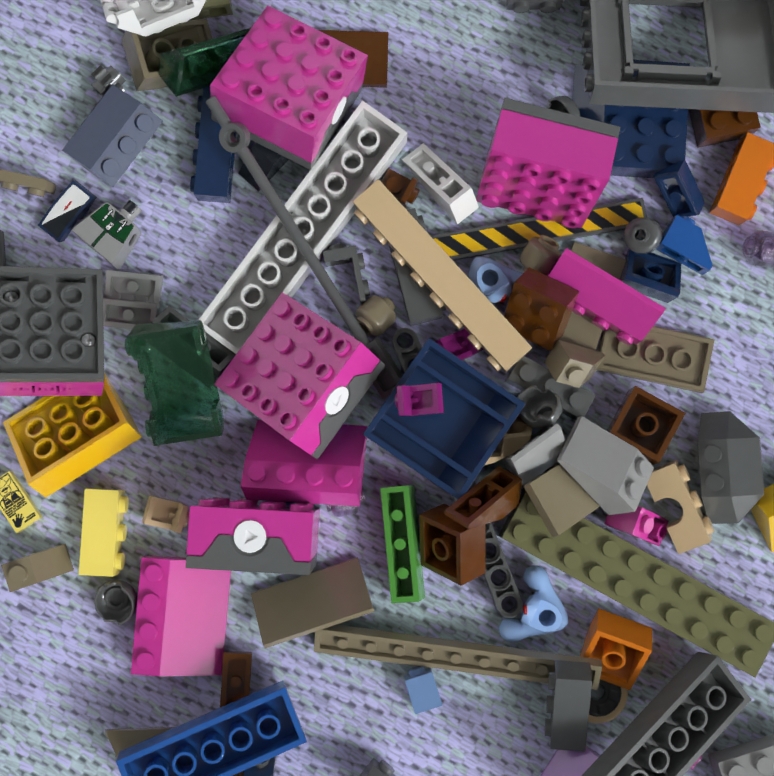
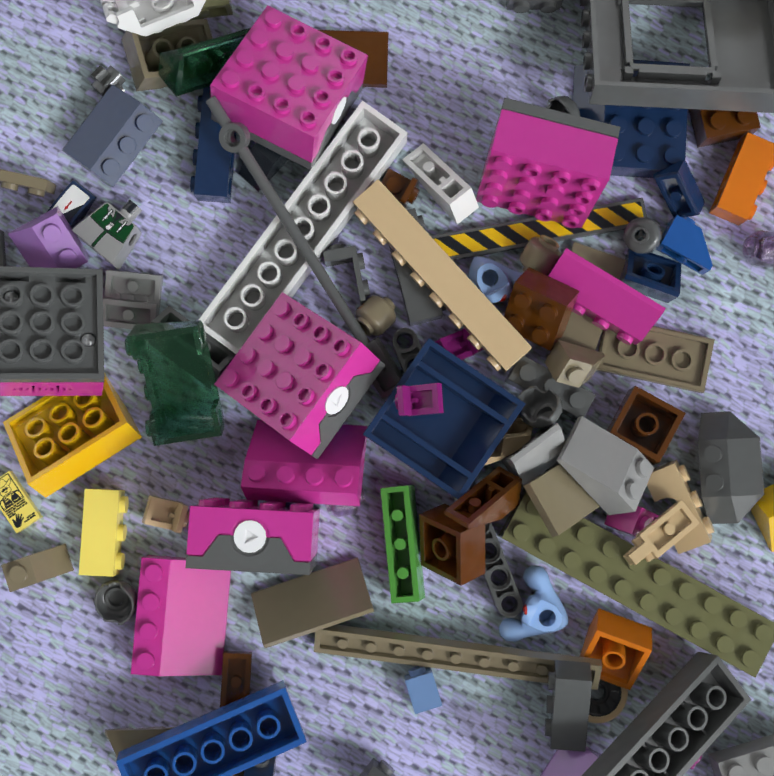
(49, 242): none -> medium lavender slope
(662, 534): none -> tan hinge

